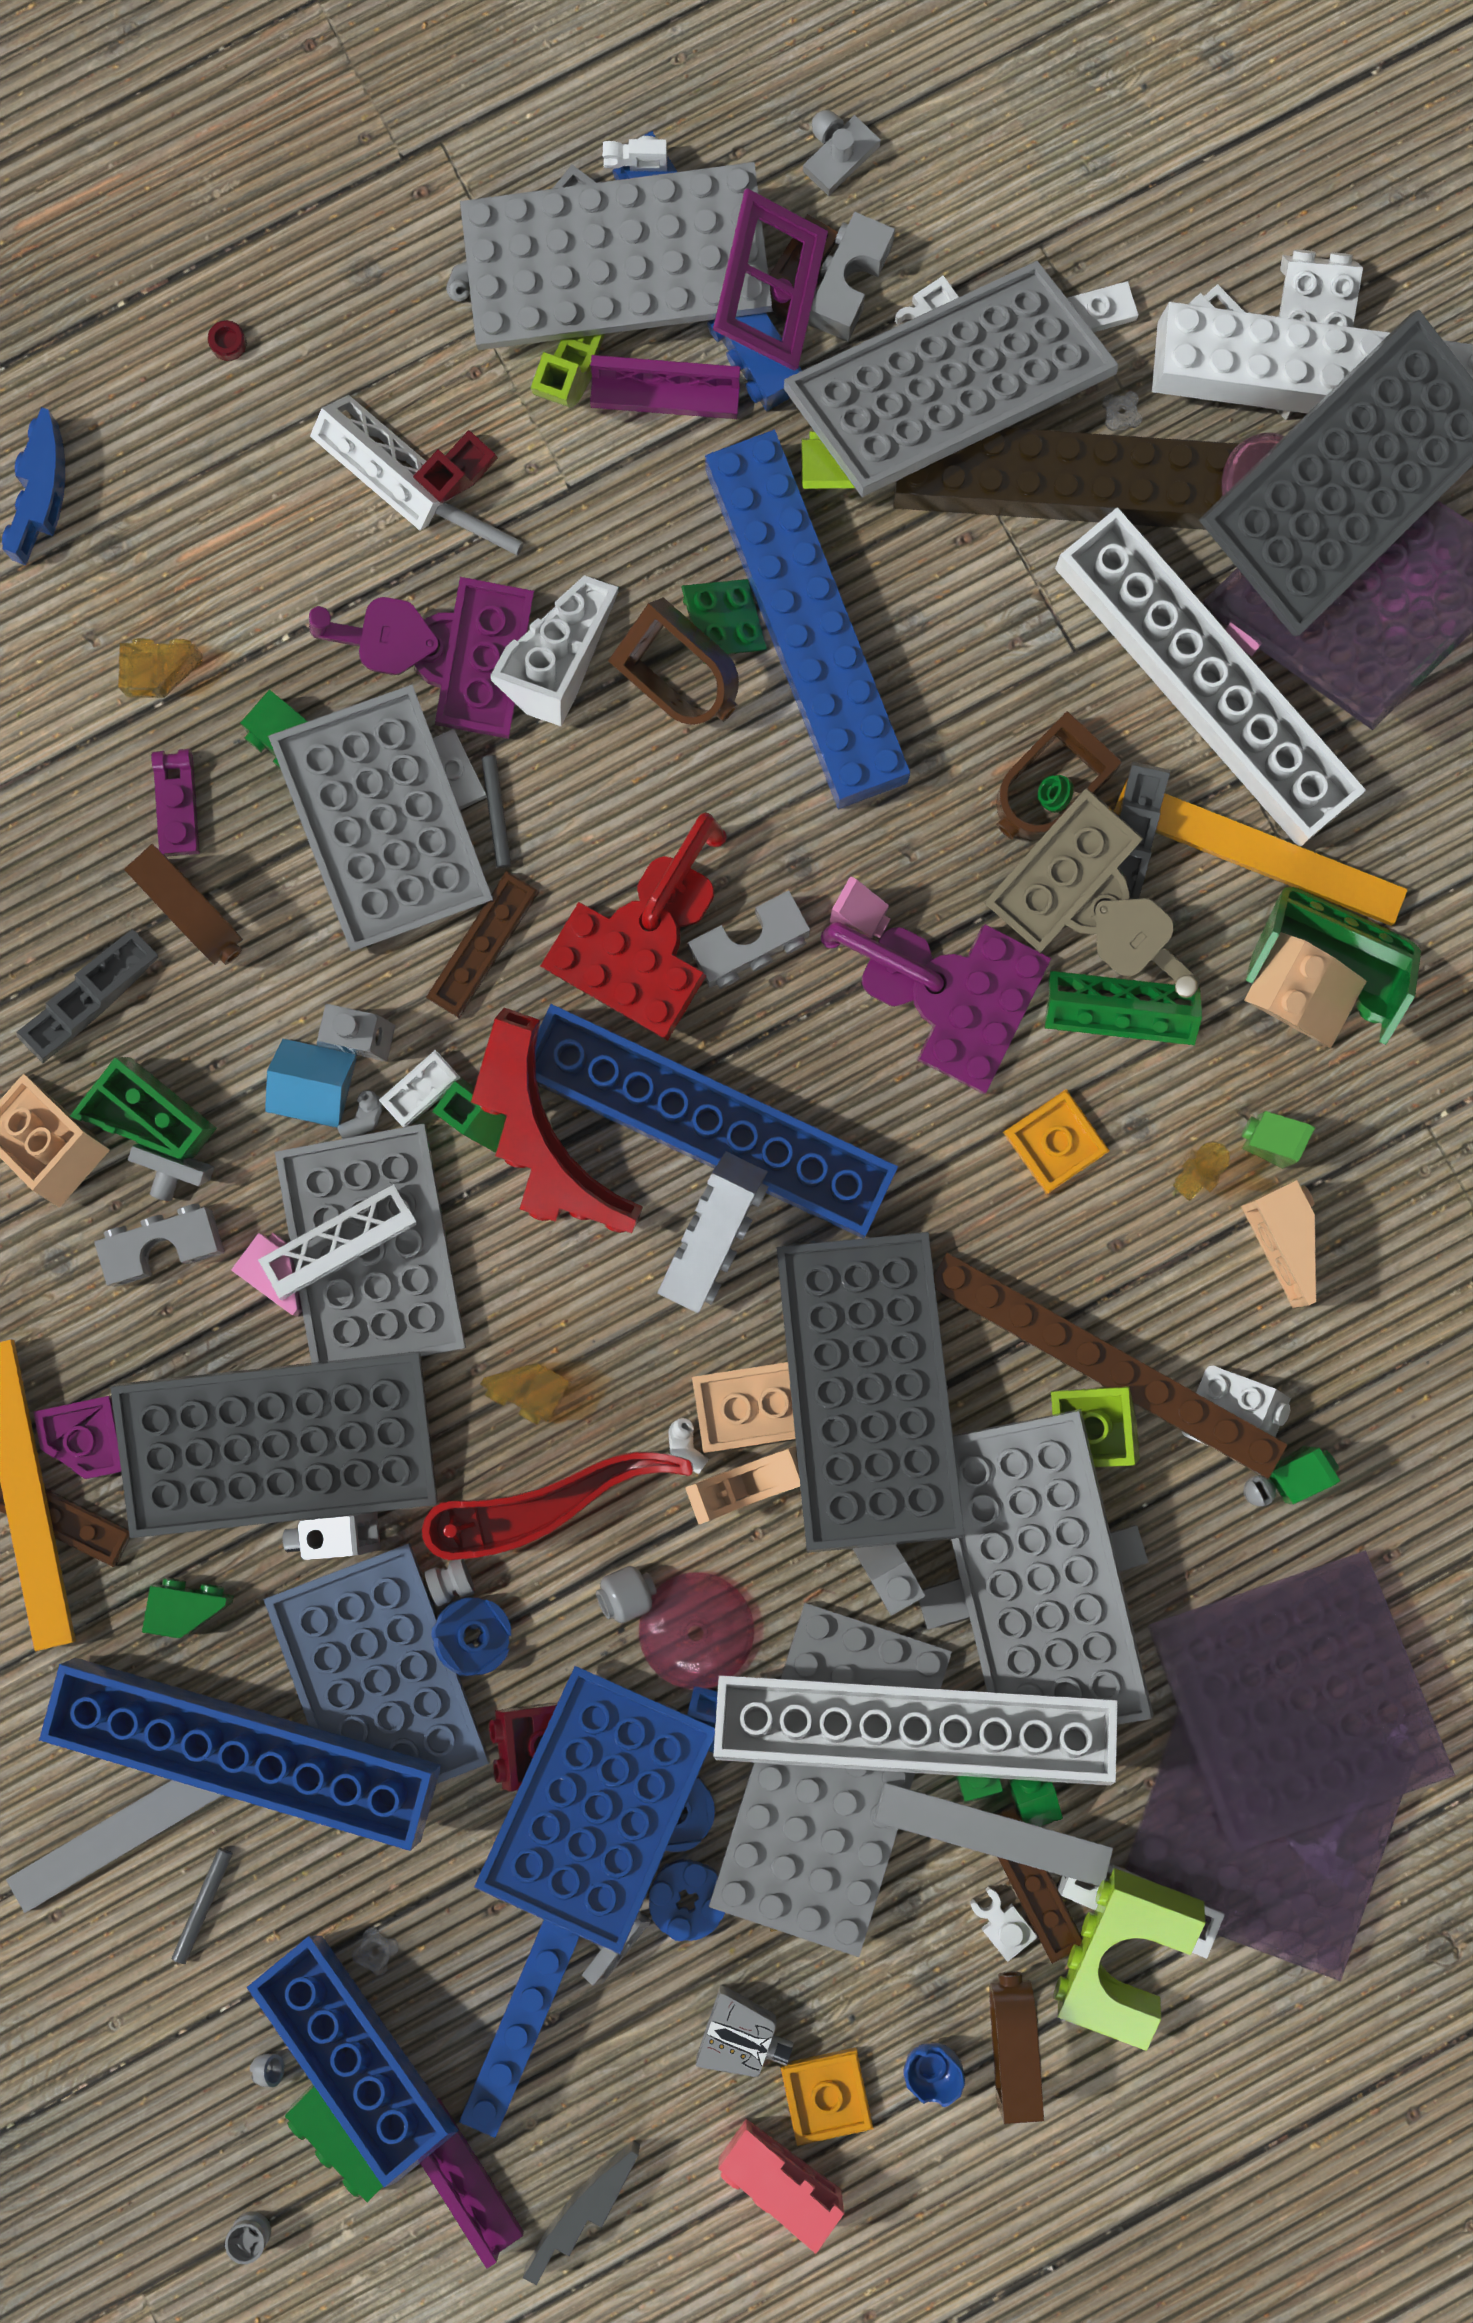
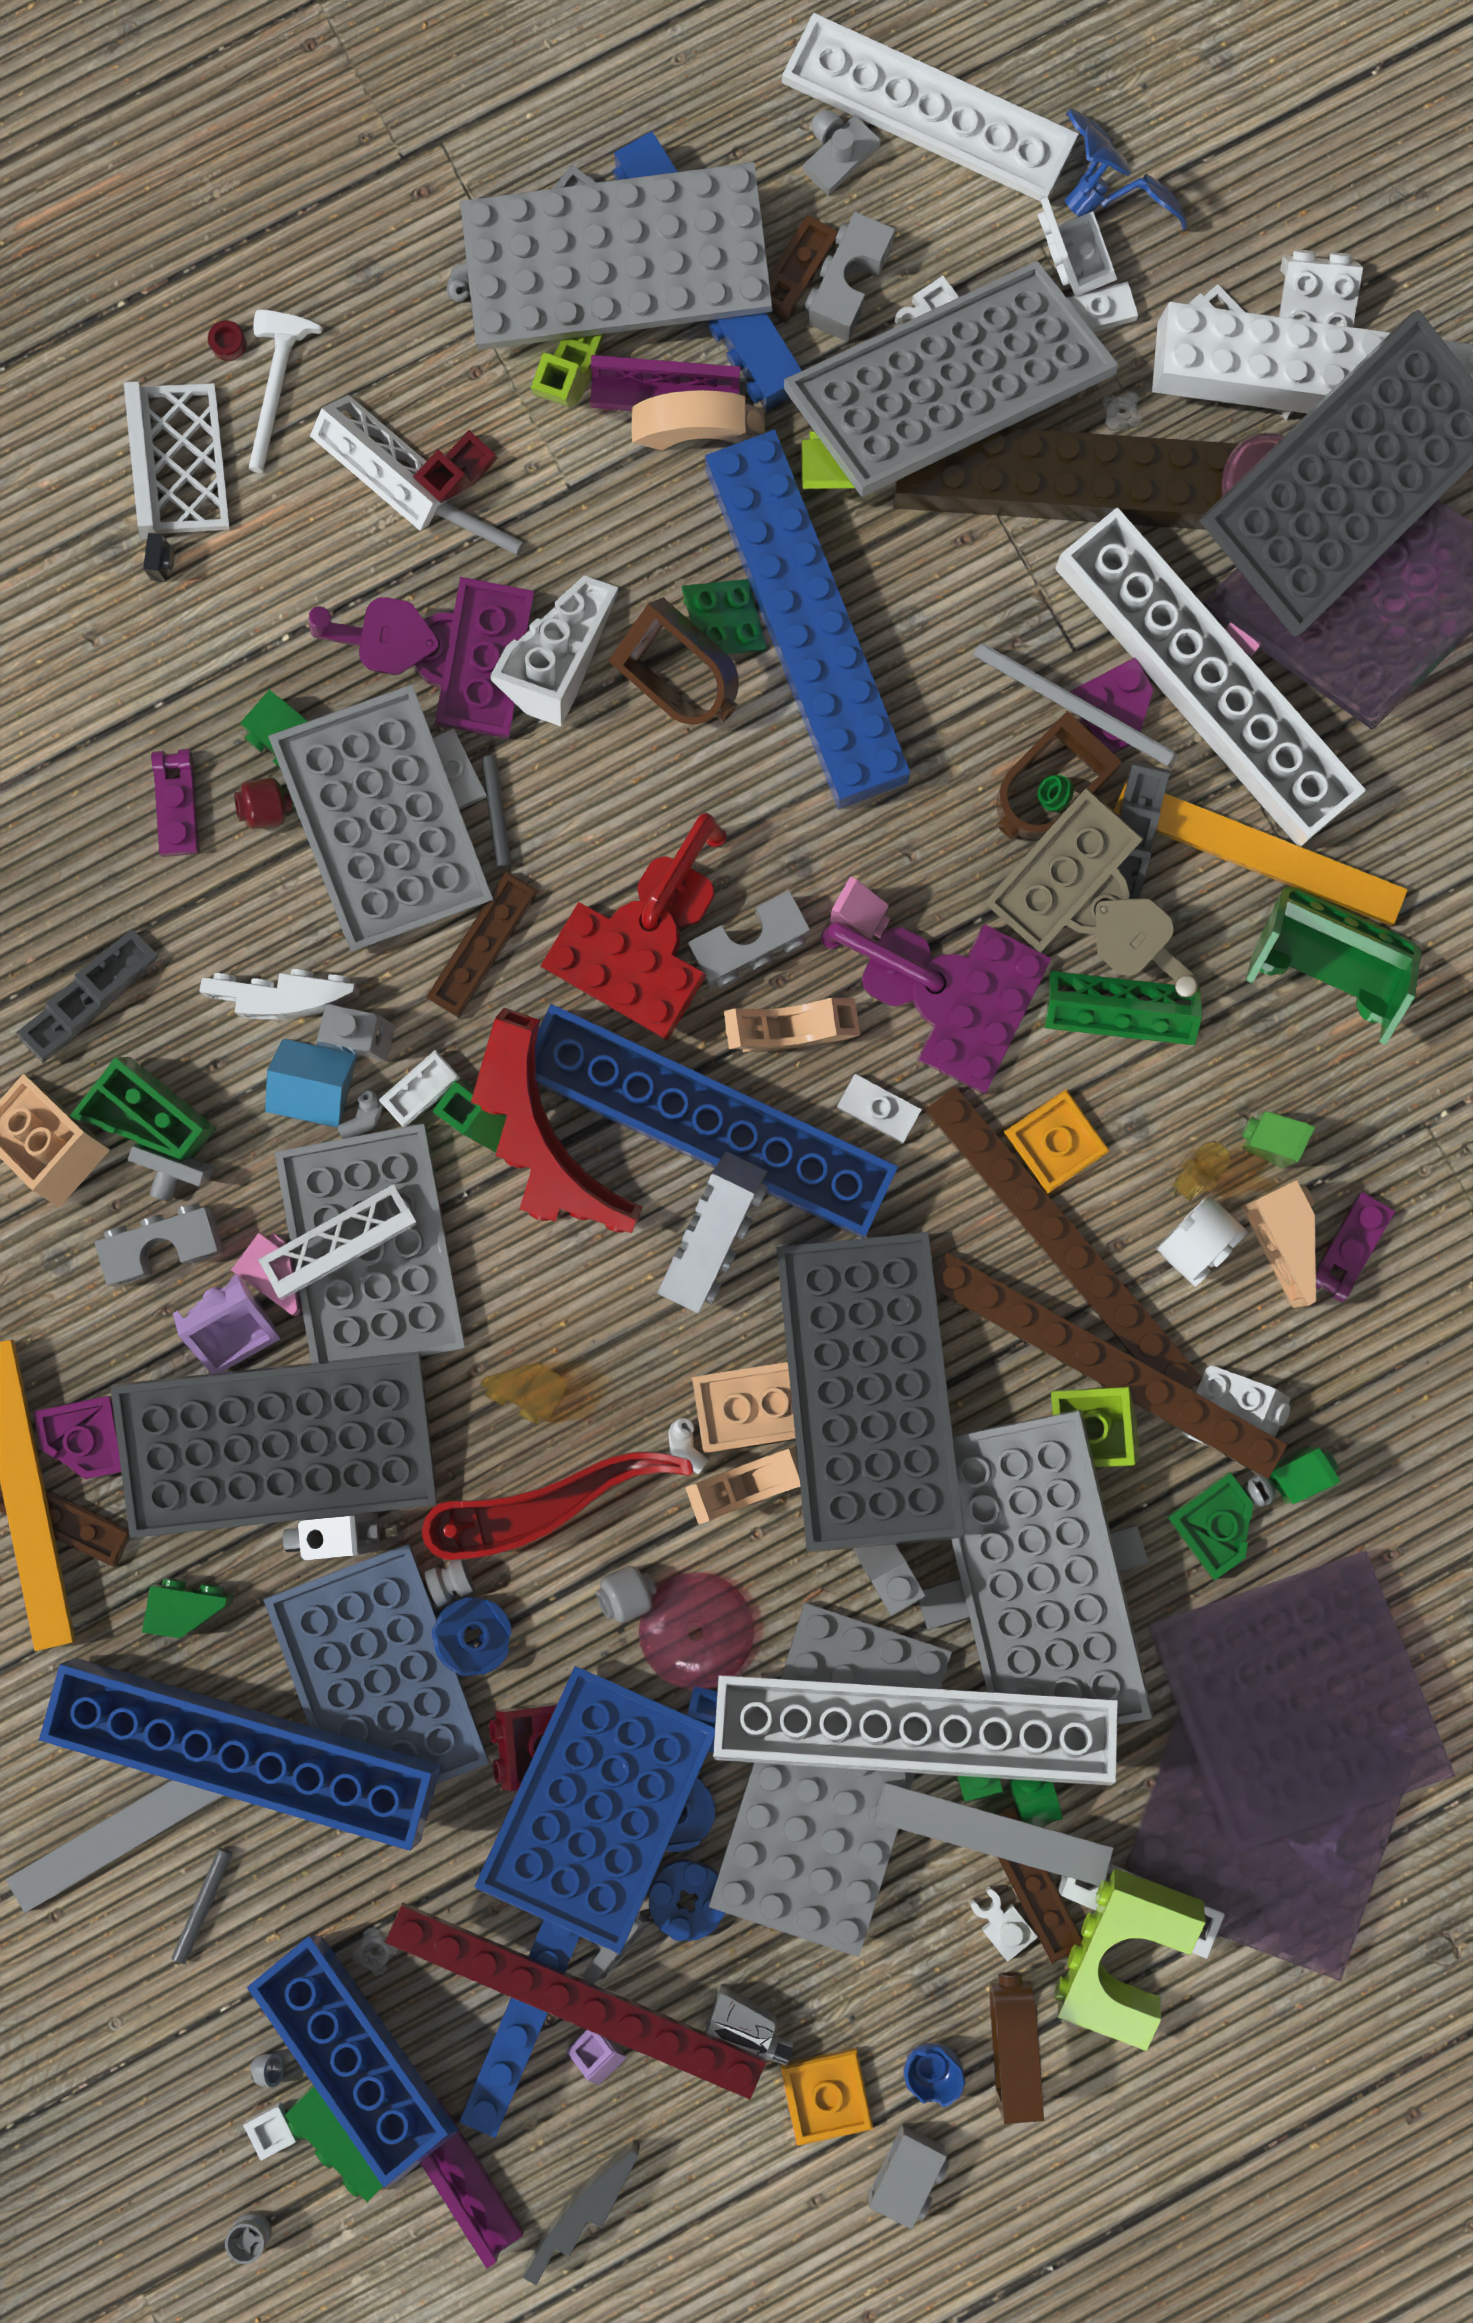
(43, 477): blue slope -> none
(144, 466): none -> white fence
(153, 668): clear yellow slope -> none
(158, 557): none -> black plate
(185, 905): reddish brown window -> none
(226, 1326): none -> lavender brick
(262, 803): none -> dark red head
(269, 2131): none -> white plate
(286, 331): none -> white piece
(294, 997): none -> white slope
(576, 2000): none -> dark red plate
(595, 2056): none -> lavender slope
(640, 154): white plate -> none
(695, 415): none -> light nougat arch
(782, 2185): coral wedge -> none
(792, 1026): none -> light nougat arch
(801, 295): magenta door -> none
(878, 1108): none -> white plate
(908, 2177): none -> light grey brick
(929, 108): none -> white plate
(1058, 1238): none -> reddish brown plate
(1076, 705): none -> light grey tile
(1077, 250): none -> white bracket
(1092, 188): none -> blue plant
(1121, 694): none -> magenta plate
(1202, 1240): none -> white brick
(1216, 1525): none -> green plate
(1306, 989): light nougat slope -> none
(1352, 1245): none -> magenta plate

